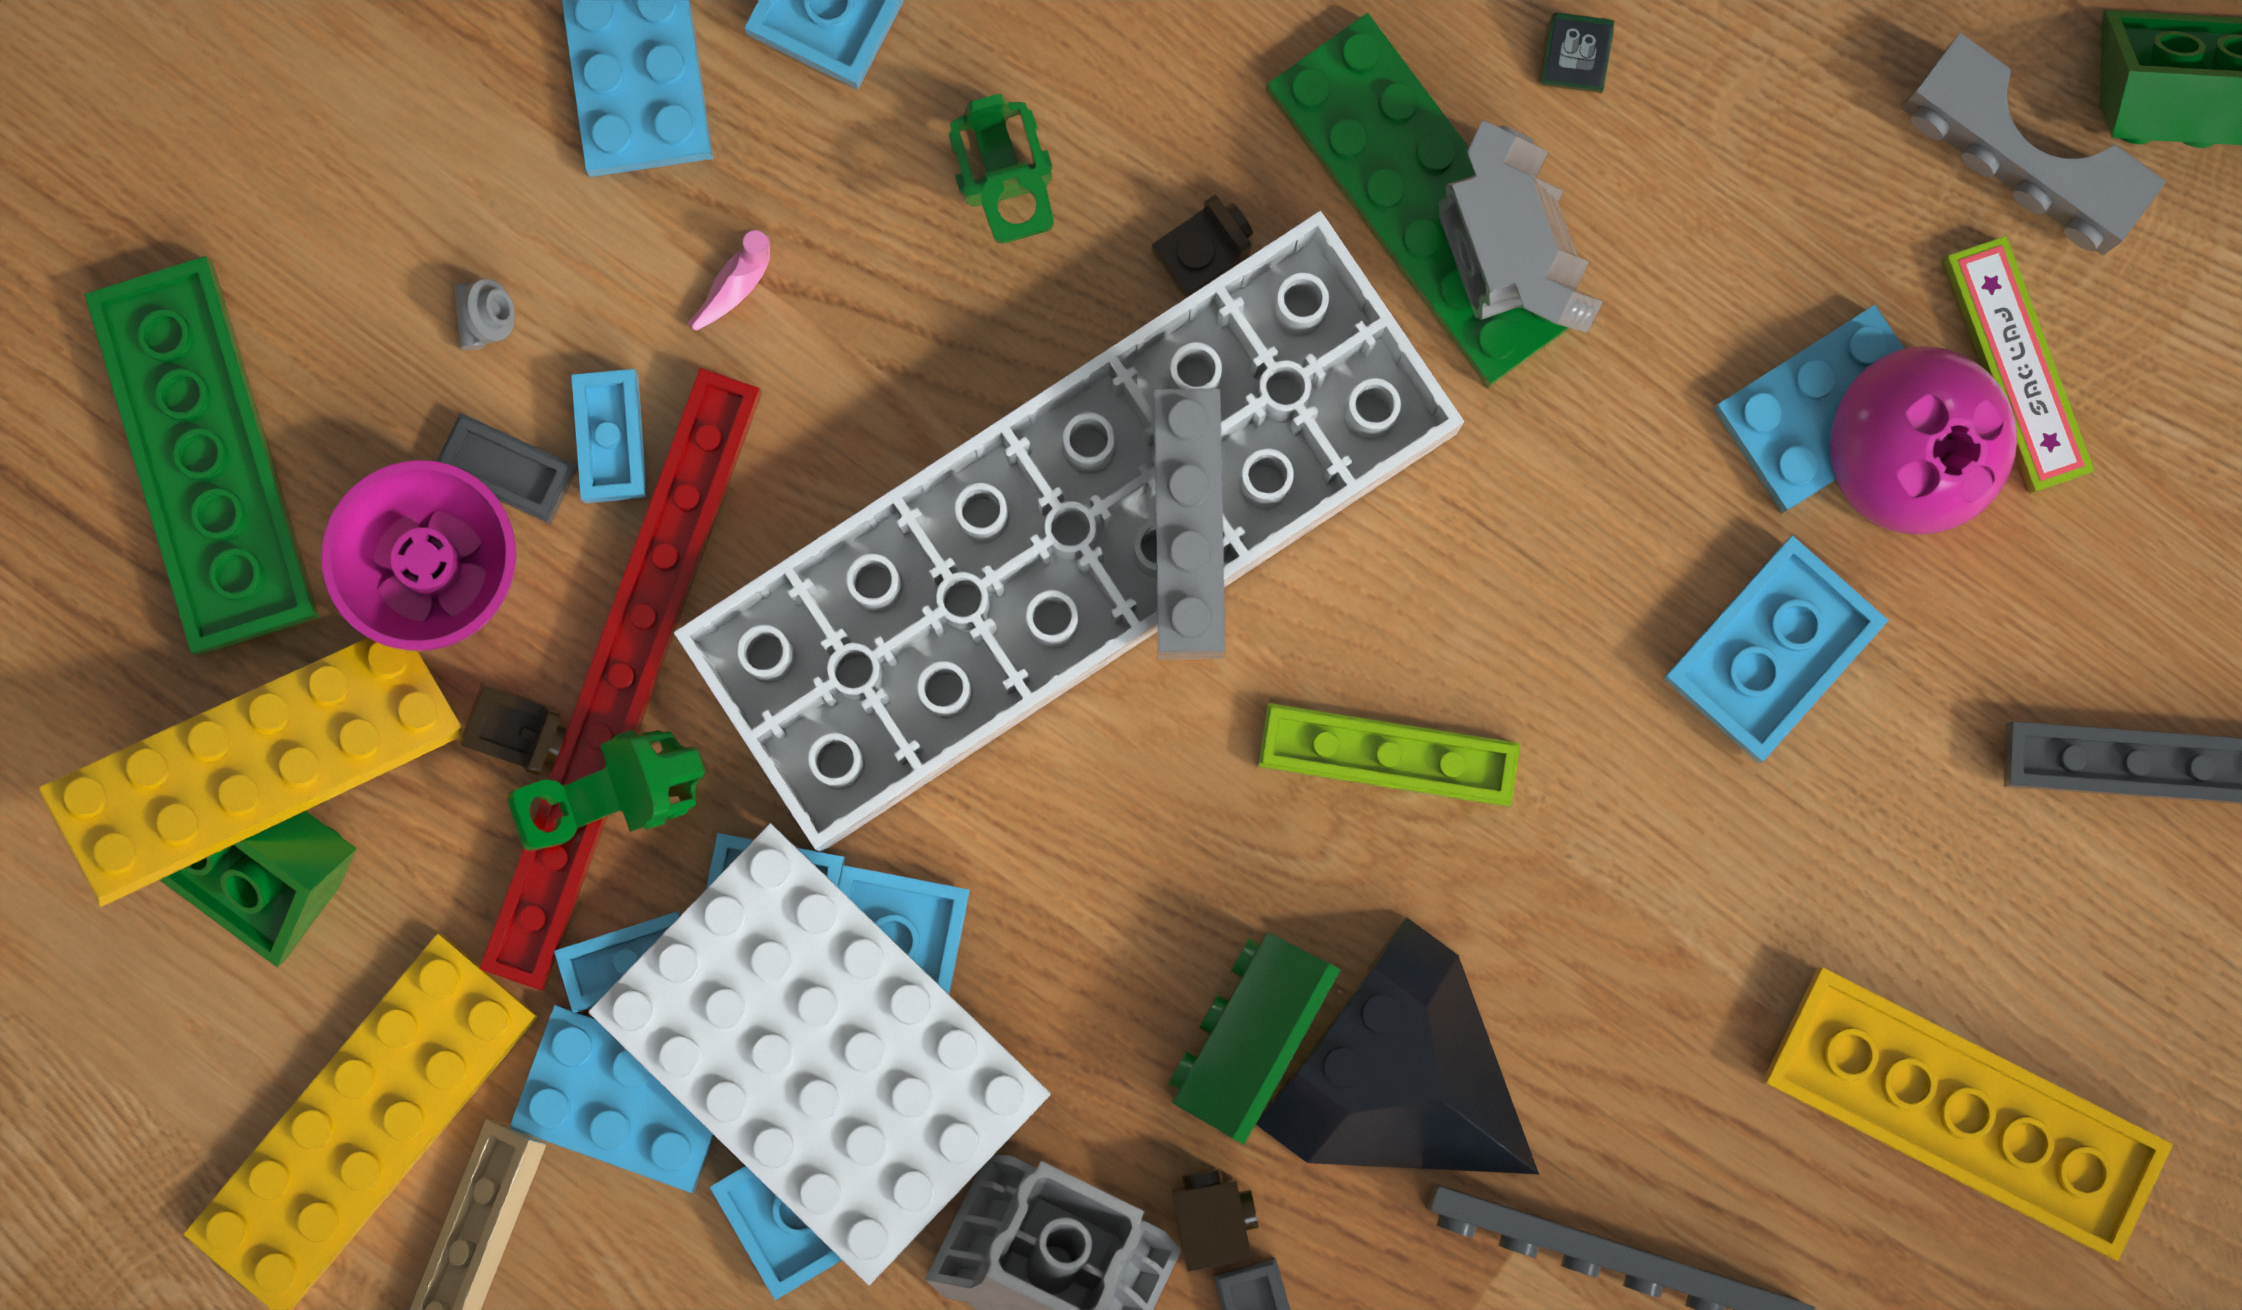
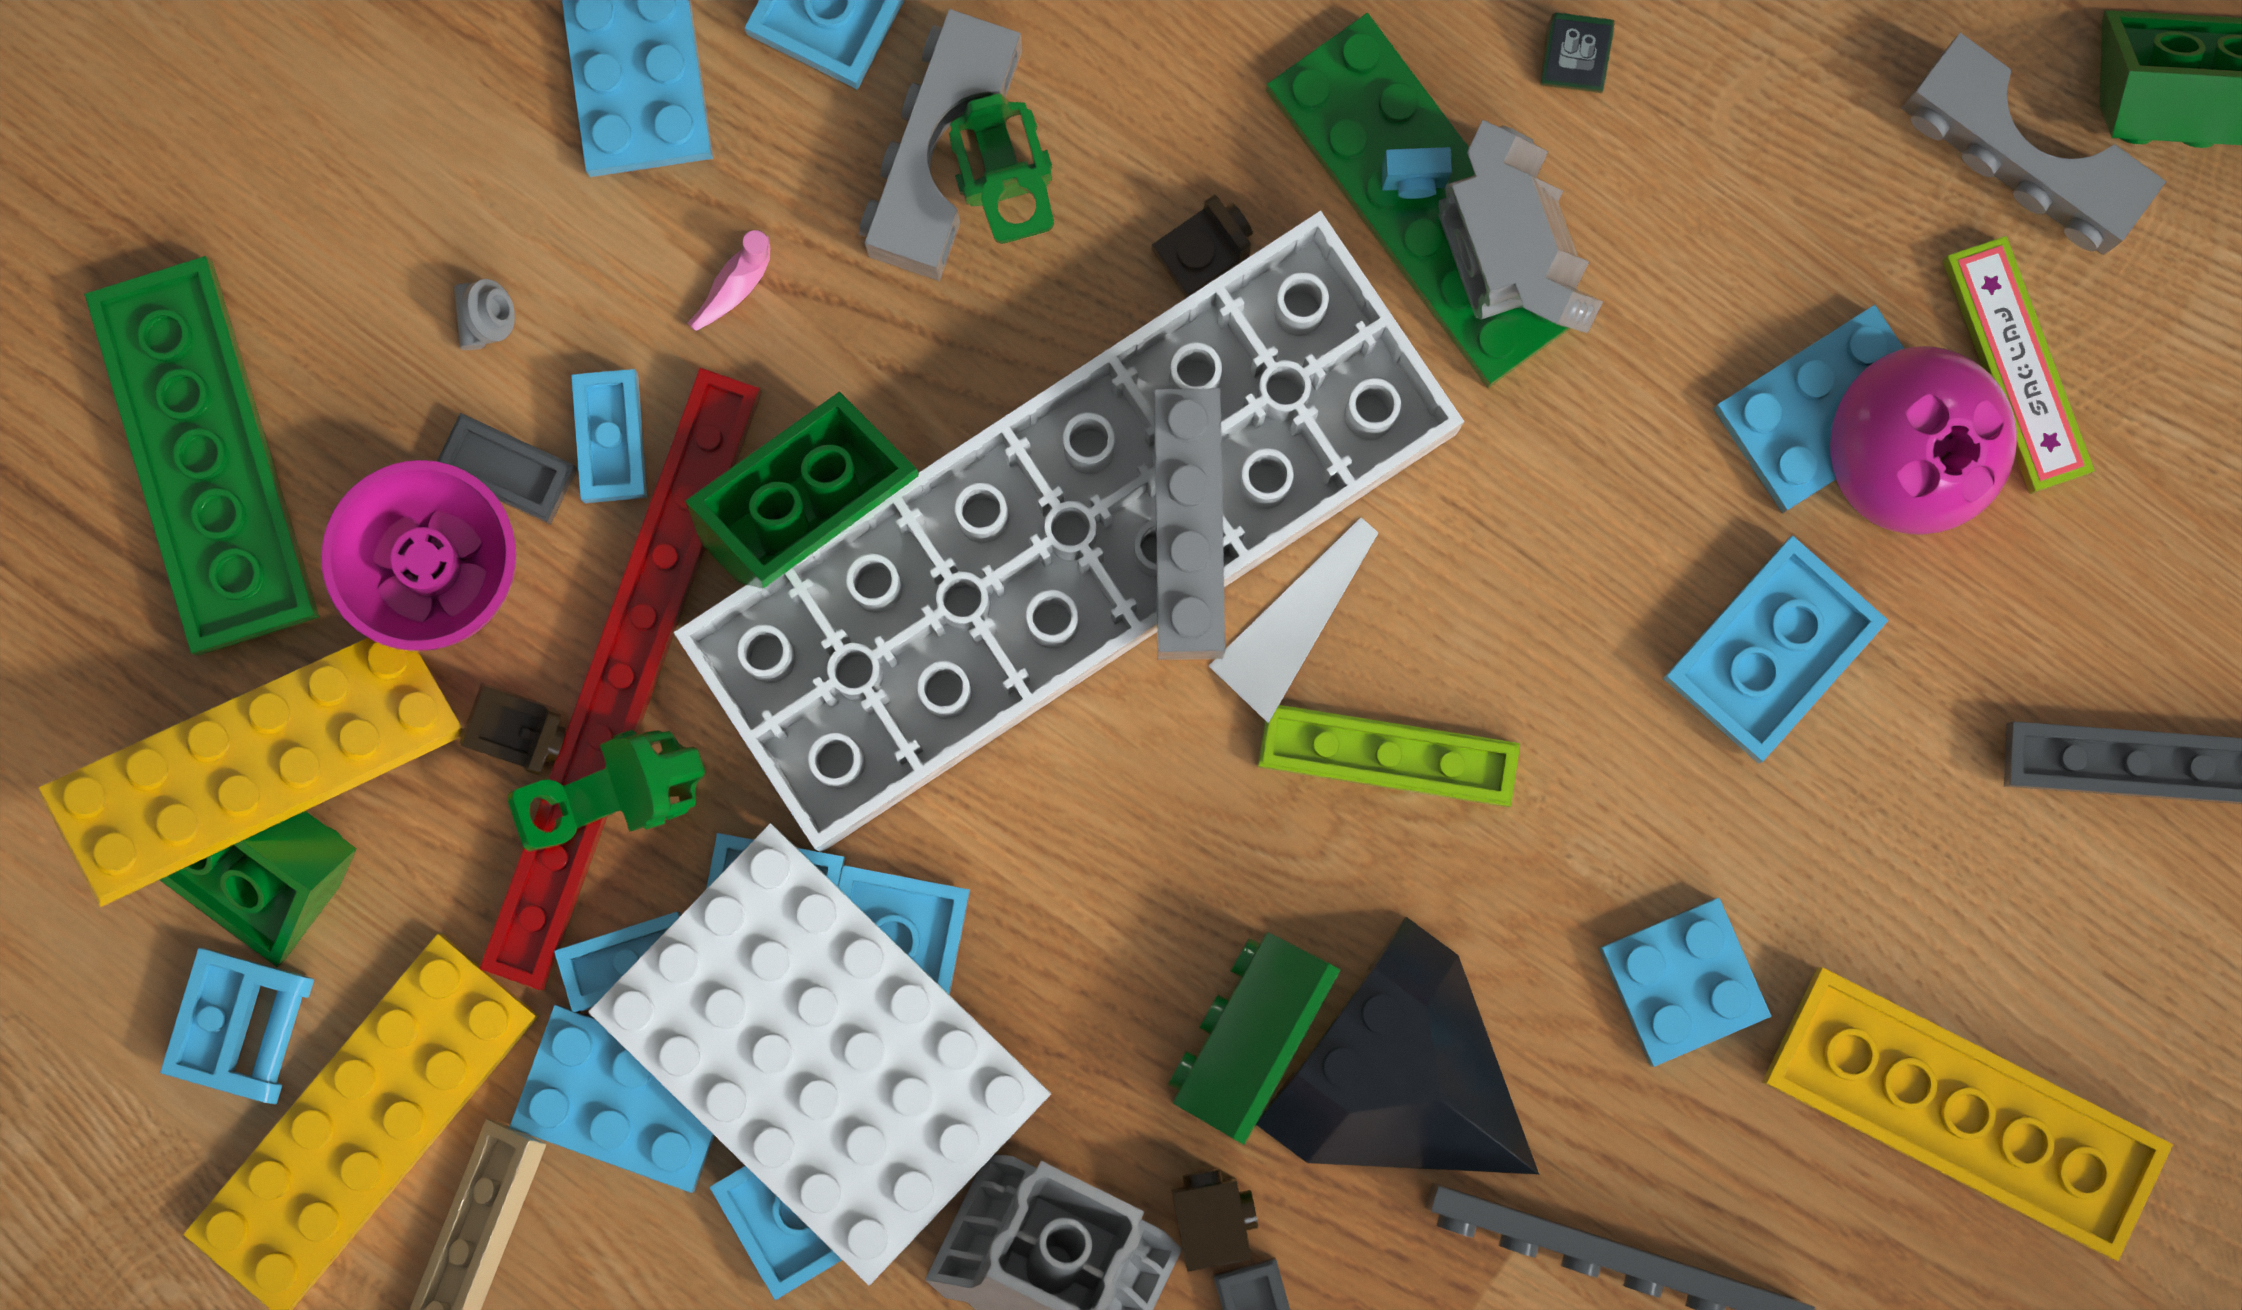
(216, 1020): none -> medium azure plate
(797, 492): none -> green slope
(913, 220): none -> light grey arch
(1276, 644): none -> white sticker
(1416, 171): none -> medium azure plate
(1684, 982): none -> medium azure plate

